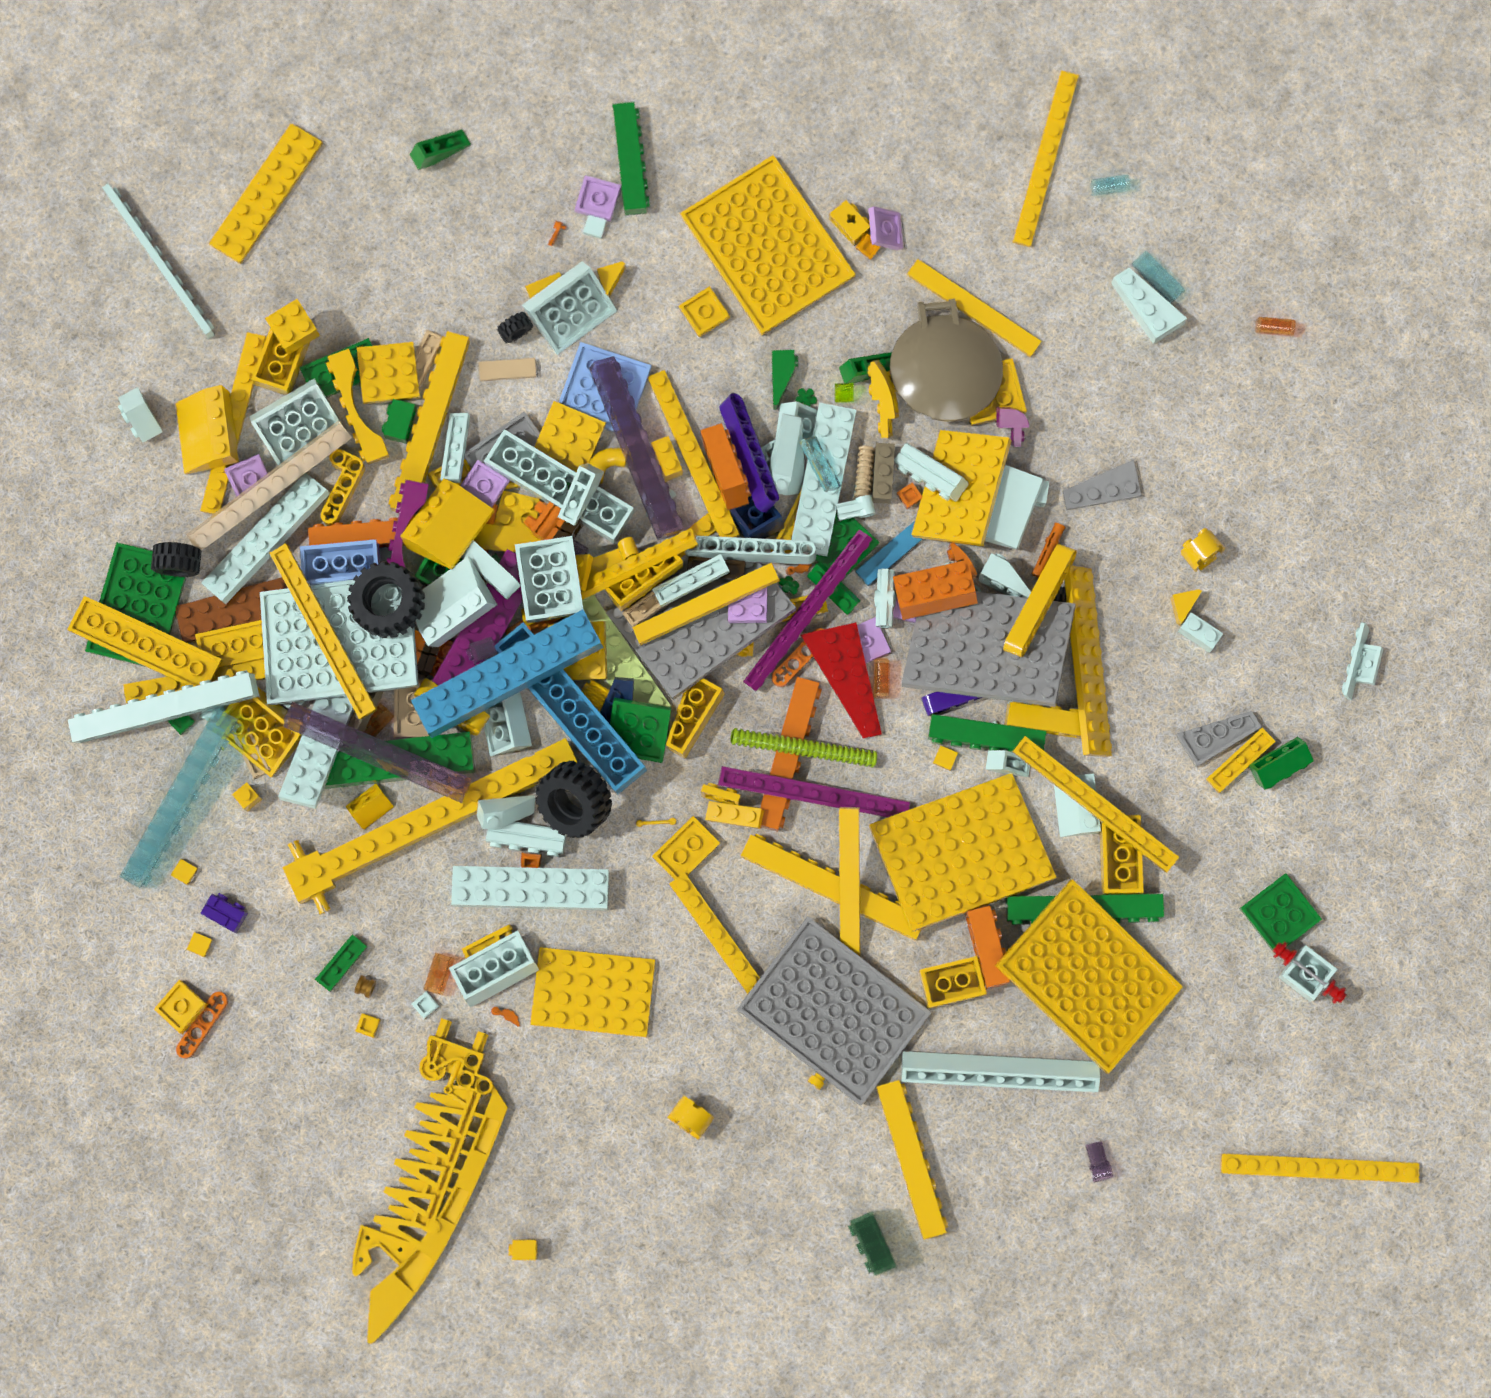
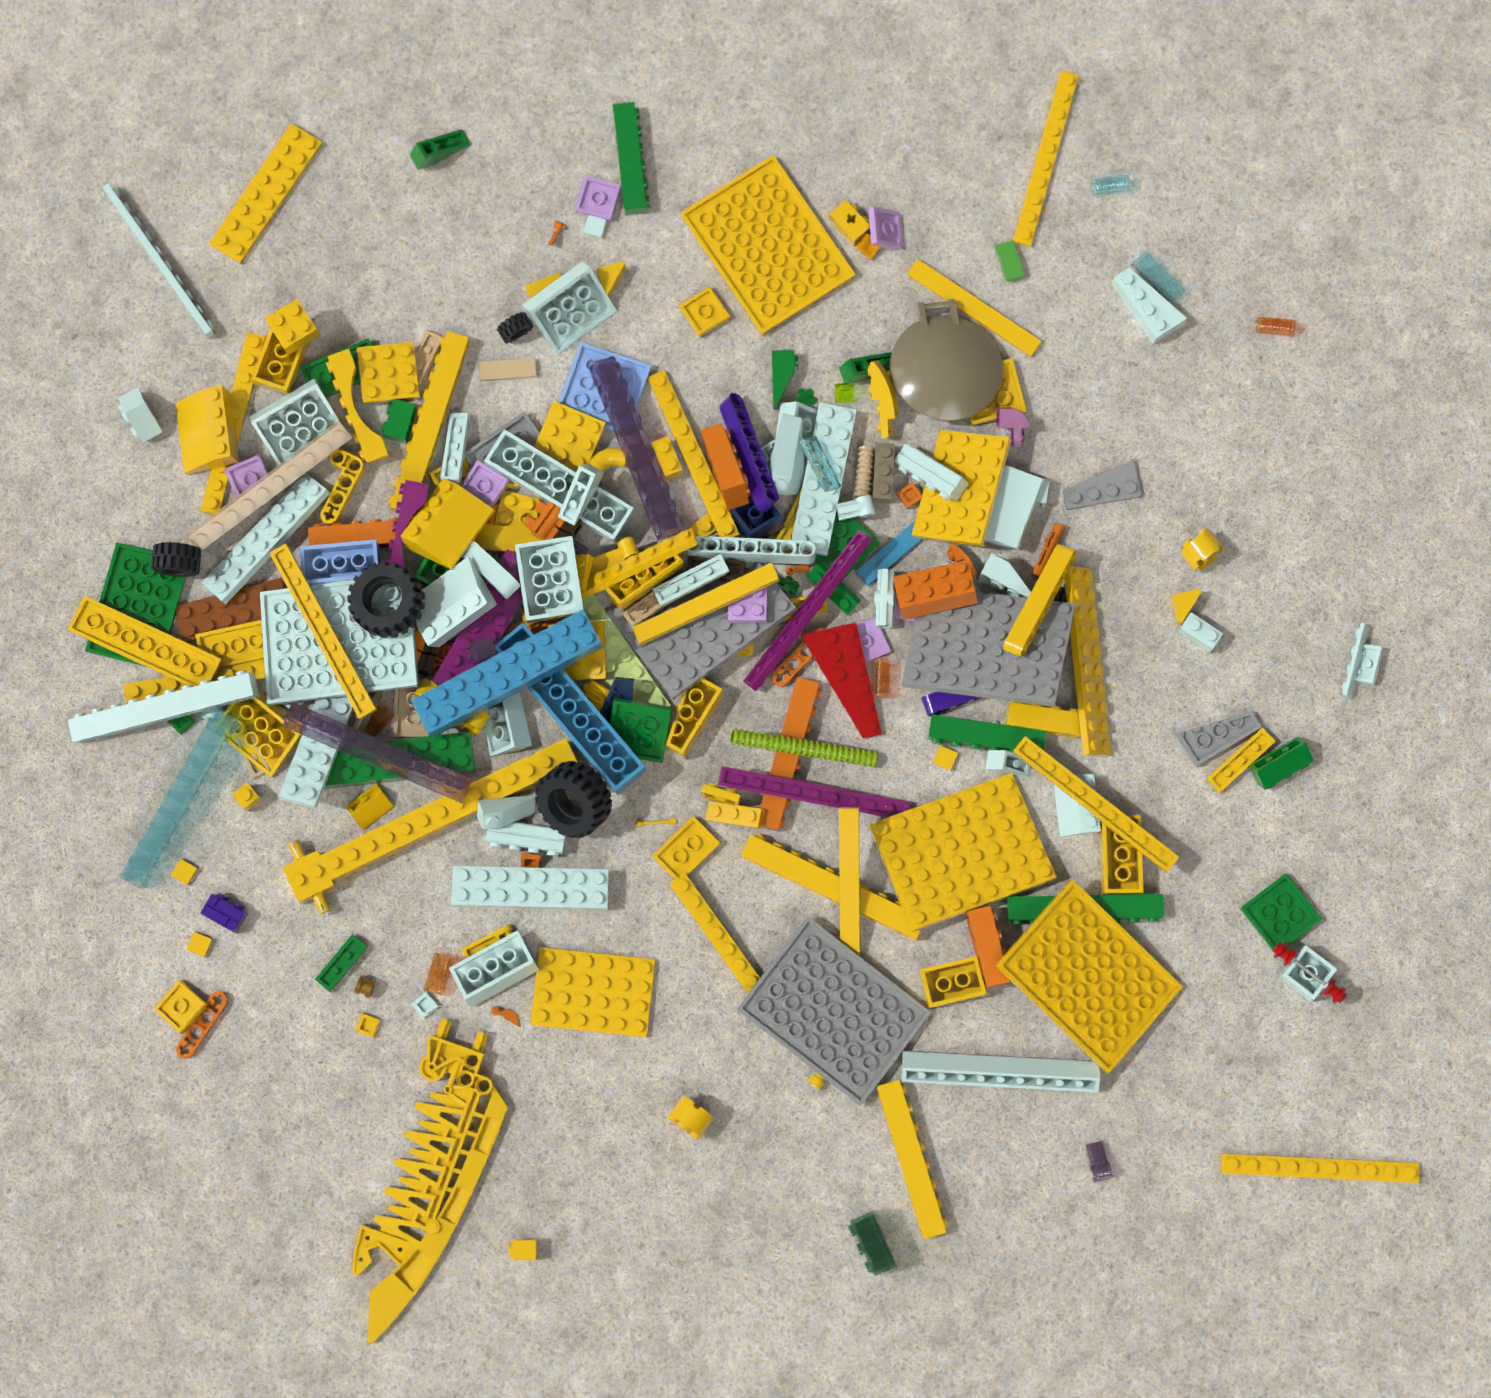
(1009, 261): none -> bright green slope

